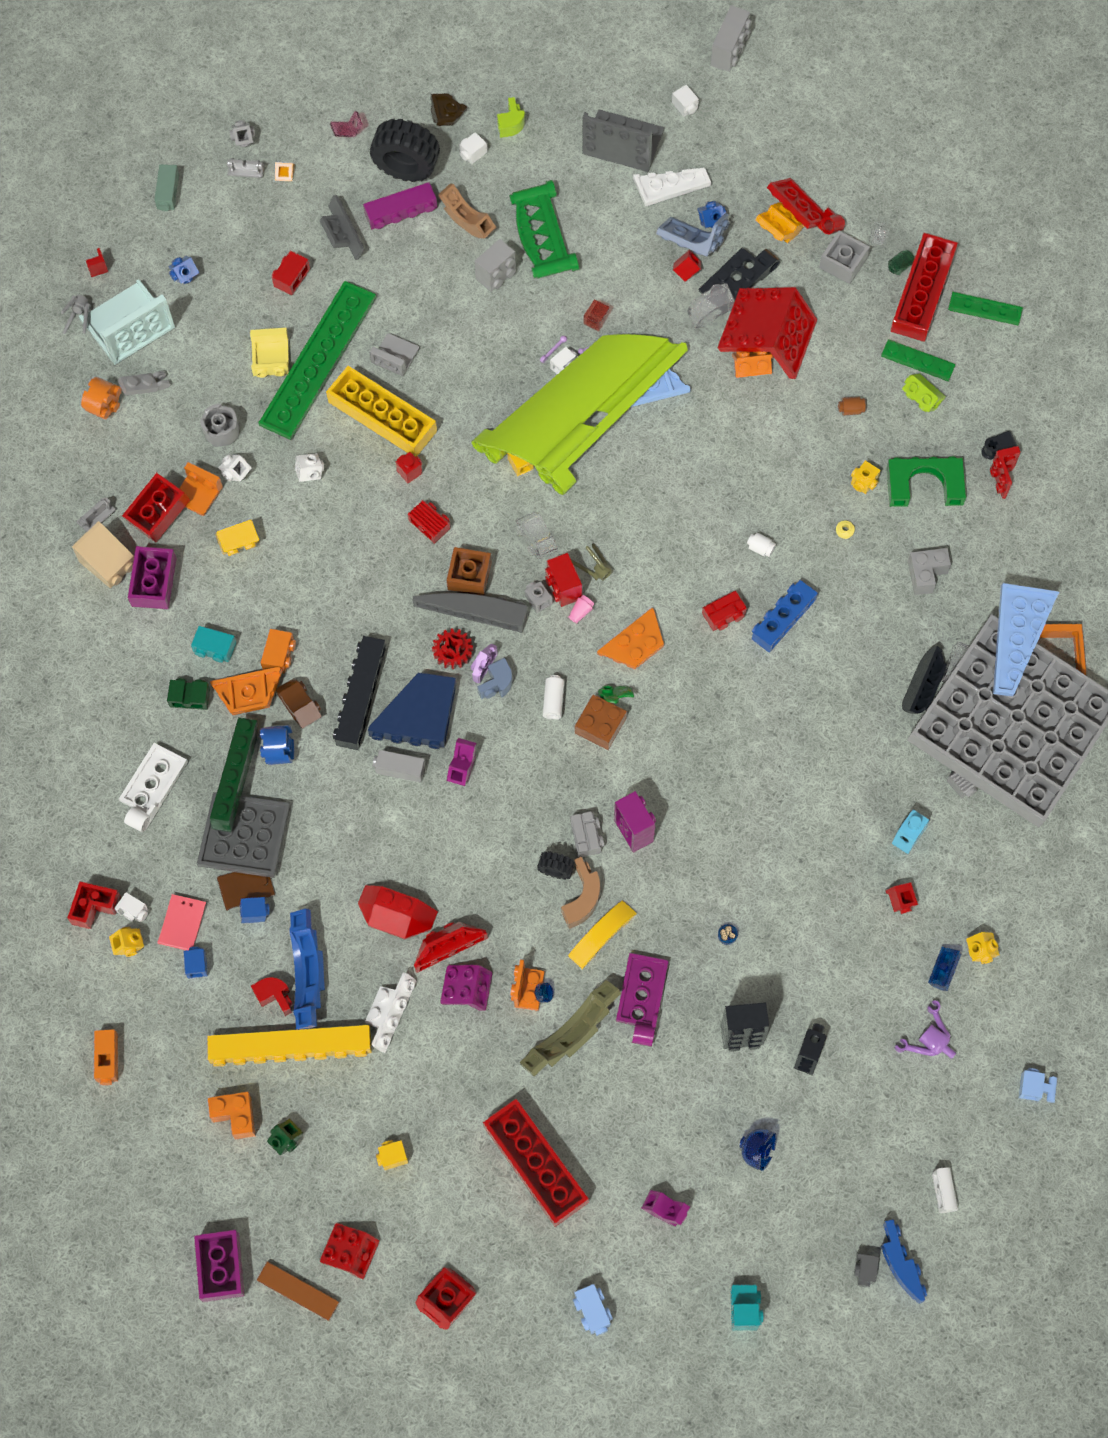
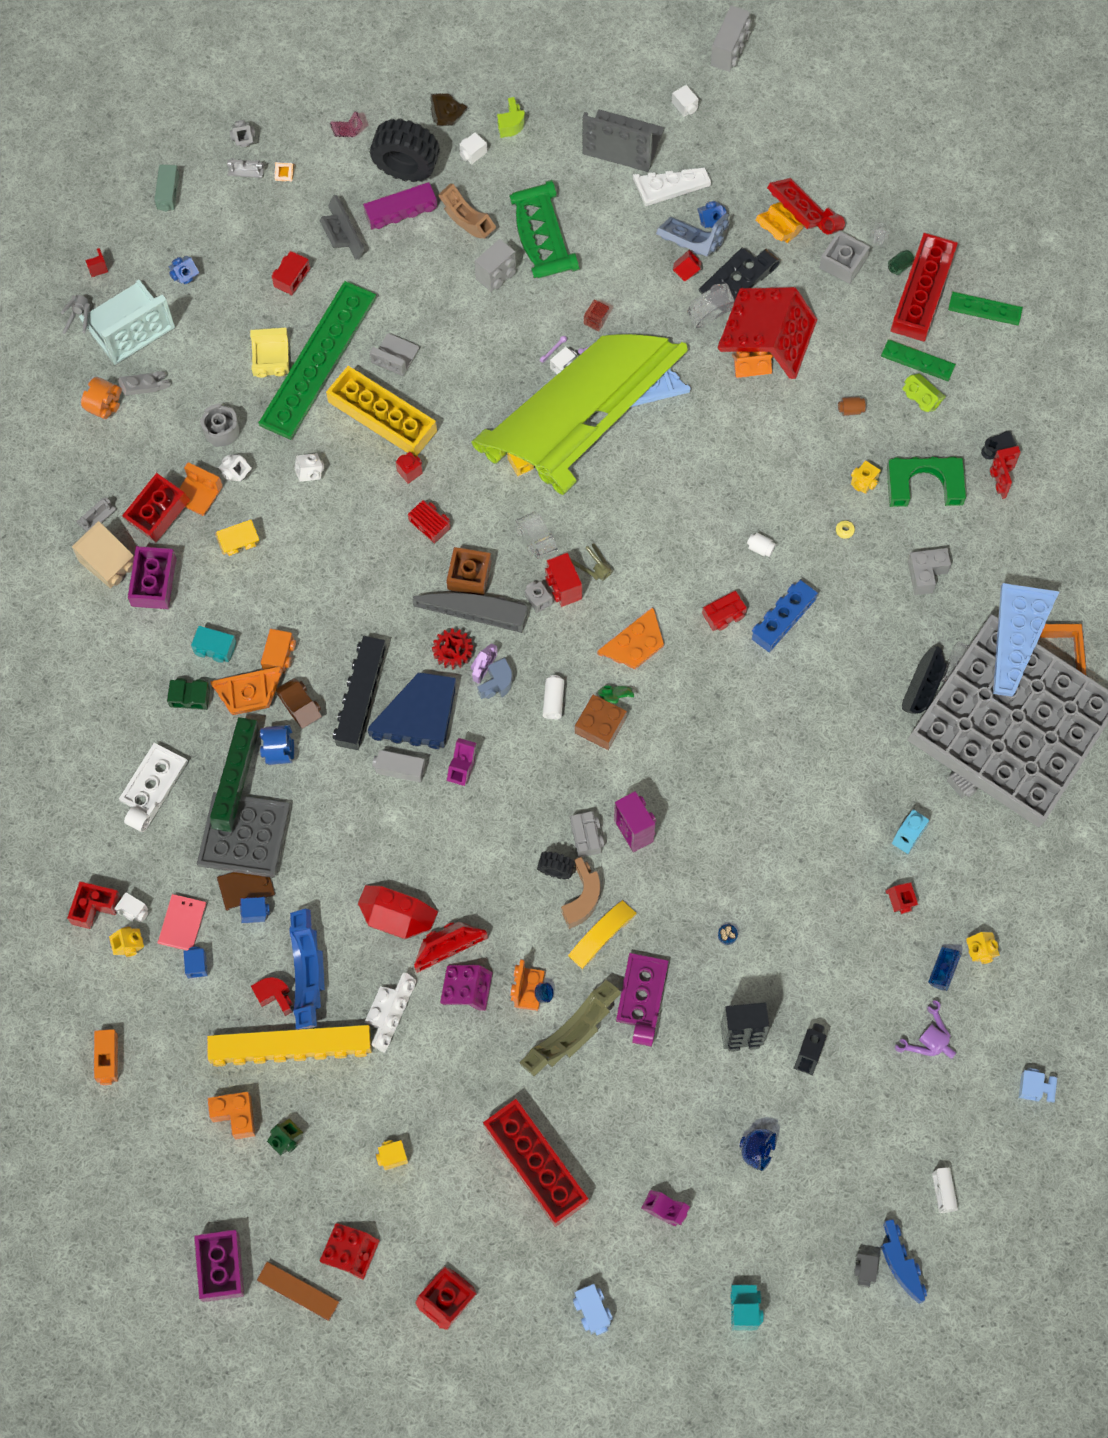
(581, 609): bright pink cone -> none

